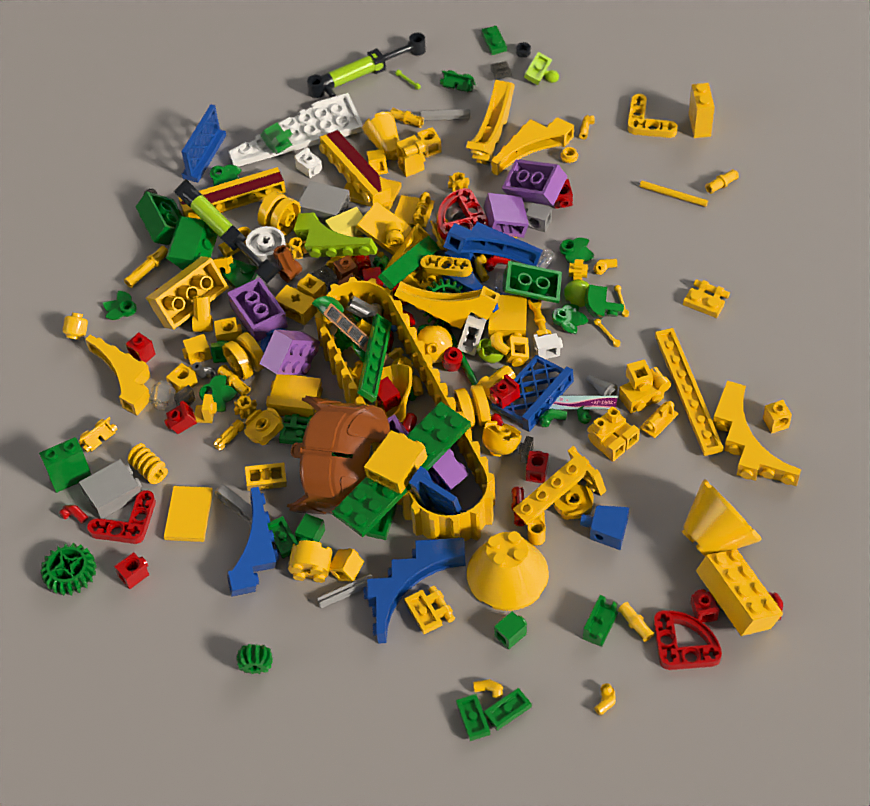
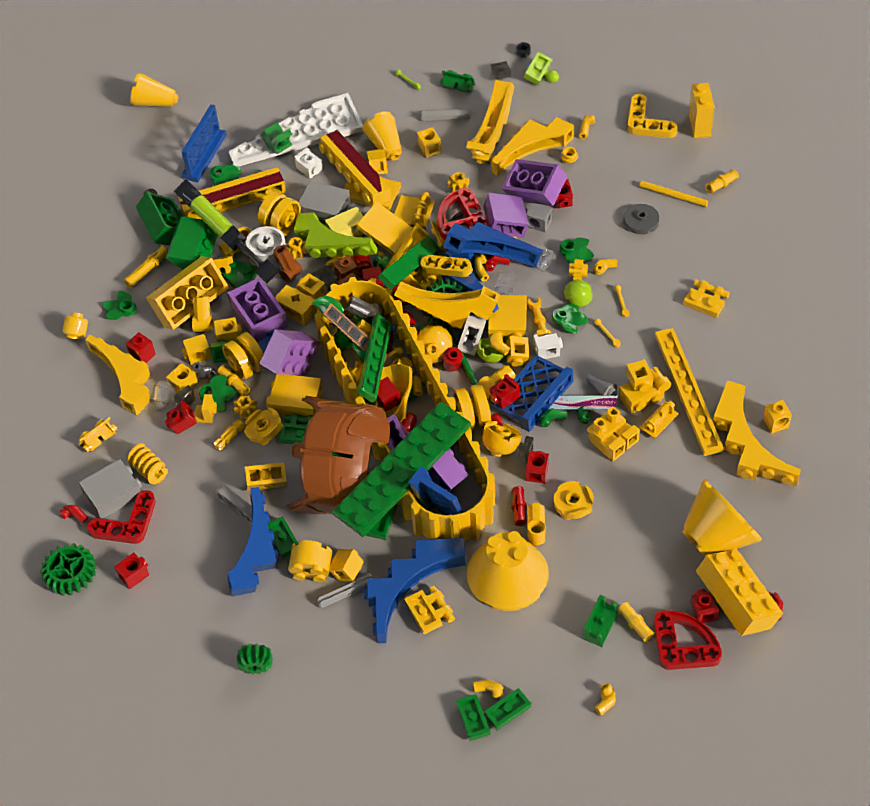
(65, 464): green panel -> none
(152, 93): none -> yellow cone
(188, 513): yellow tile -> none
(310, 529): green brick -> none
(371, 63): black piece -> none
(394, 232): yellow wheel -> none
(395, 461): yellow brick -> none
(407, 117): yellow pin -> none
(410, 155): yellow hinge -> none
(494, 40): green plate -> none
(510, 629): green brick -> none
(532, 281): green slope -> none
(558, 485): yellow bracket -> none
(596, 303): green brick -> none
(607, 525): blue torso -> none
(641, 218): none -> dark grey plate

